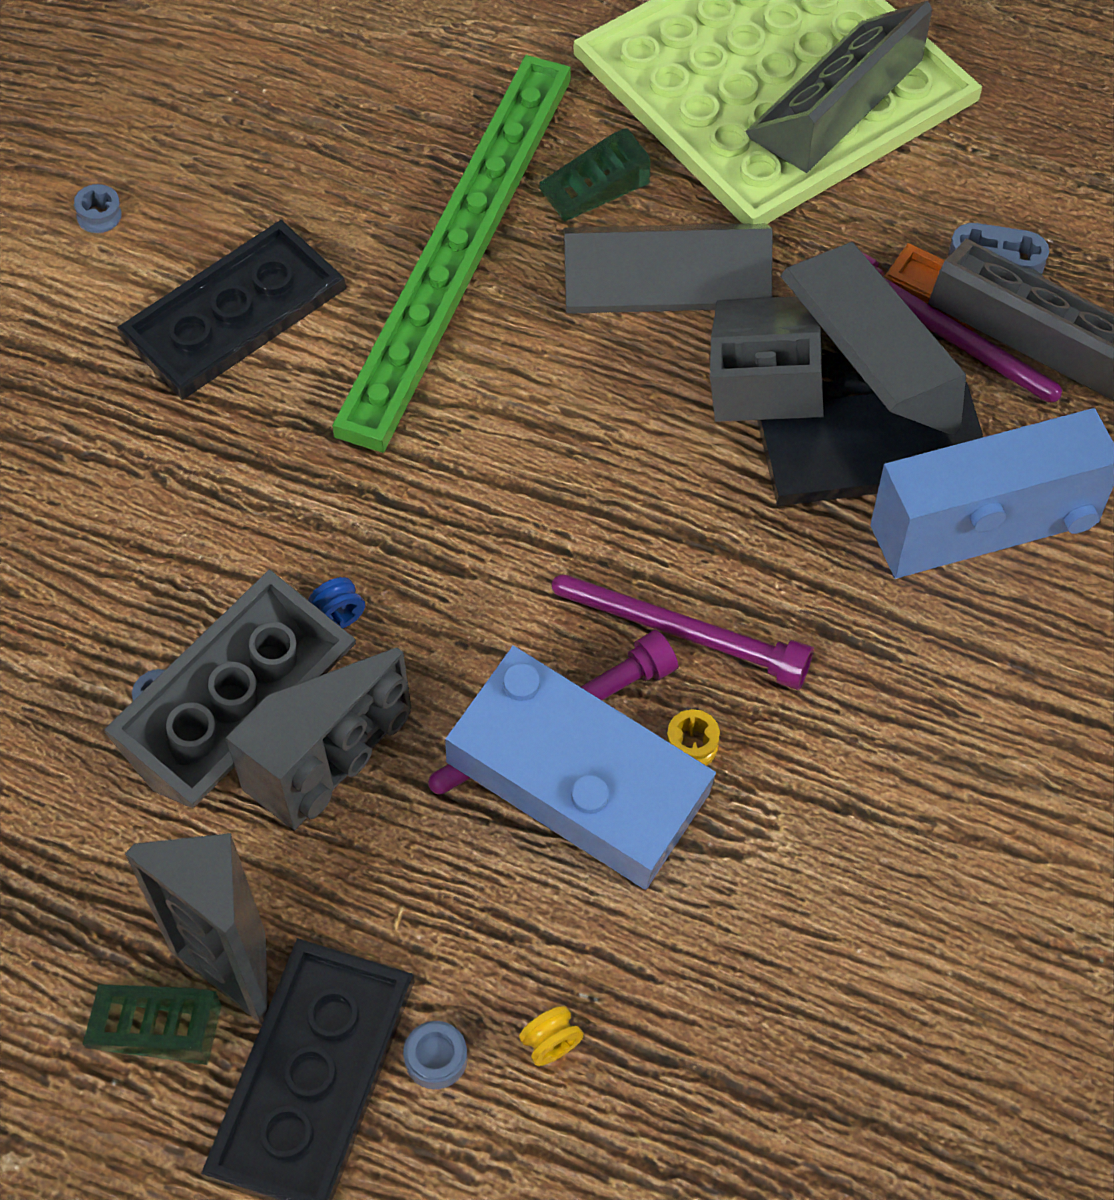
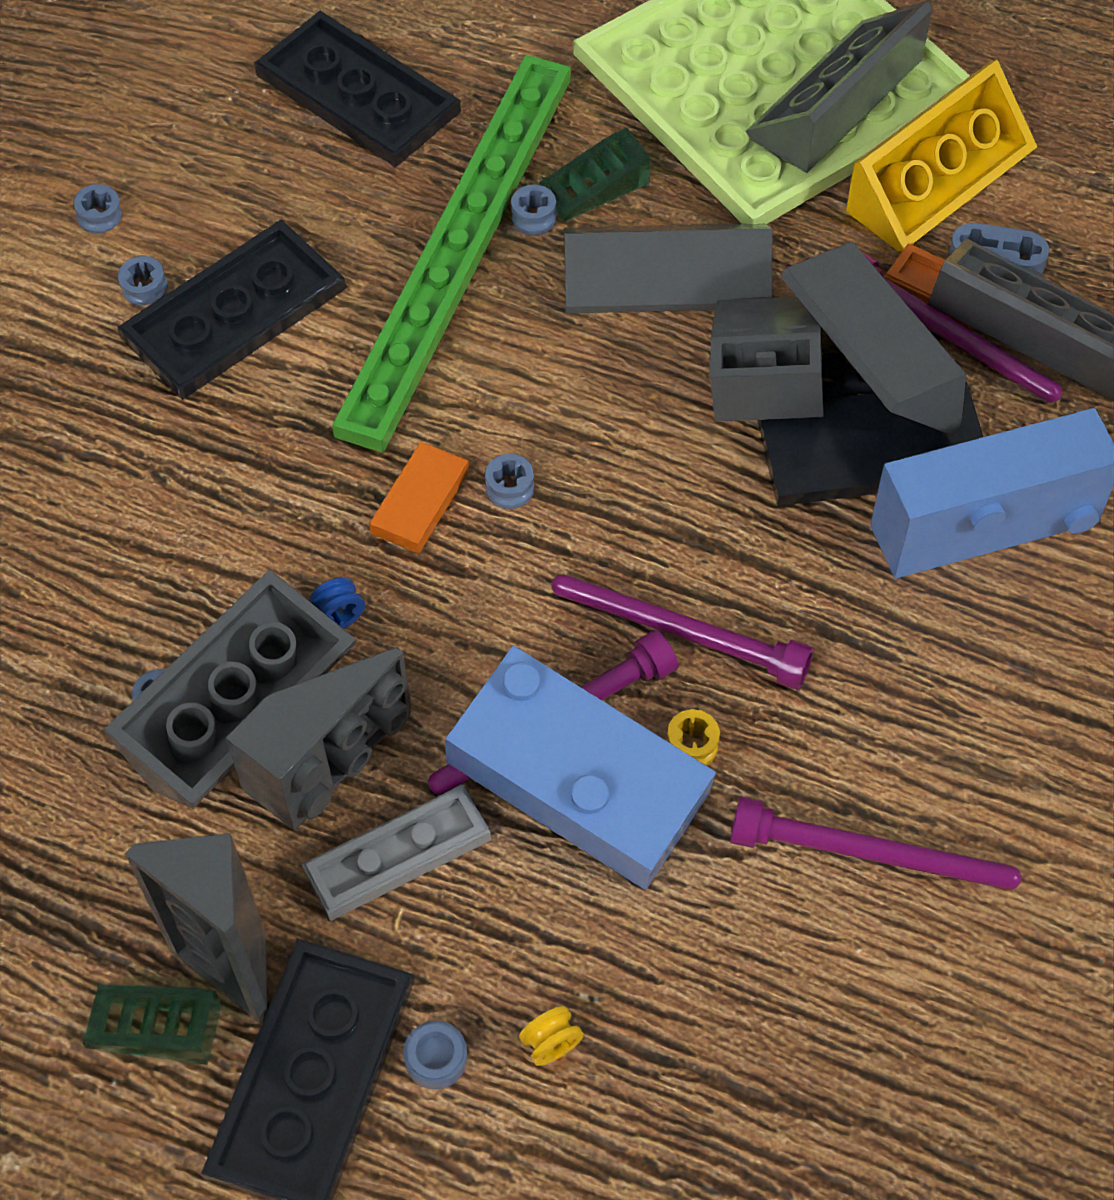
(142, 267): none -> sand blue bush
(358, 88): none -> black tile
(396, 852): none -> light grey tile
(419, 497): none -> orange tile
(509, 466): none -> sand blue bush
(529, 197): none -> sand blue bush
(758, 824): none -> magenta piece
(940, 159): none -> yellow slope

